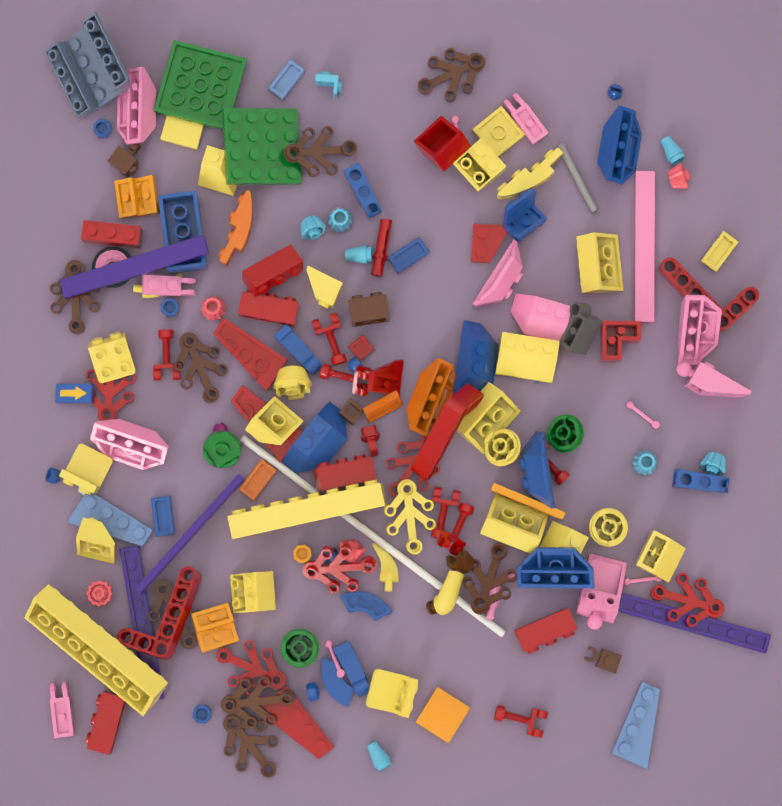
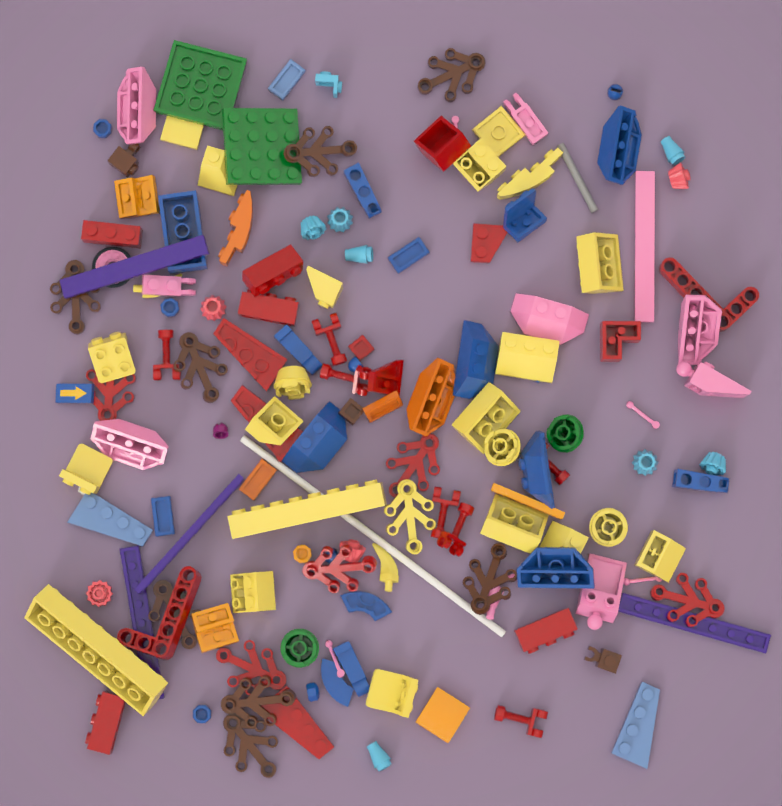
(52, 475): blue hinge -> none
(61, 712): bright pink hinge -> none
(89, 68): sand blue slope -> none
(95, 541): light yellow slope -> none
(222, 449): green tile -> none
(344, 473): red brick -> none
(368, 309): reddish brown brick -> none
(370, 436): red piece -> none
(381, 248): red pin -> none
(444, 429): red beam -> none
(449, 592): piece -> none
(502, 278): bright pink wedge -> none
(580, 329): dark grey hinge -> none
(719, 251): light yellow tile -> none

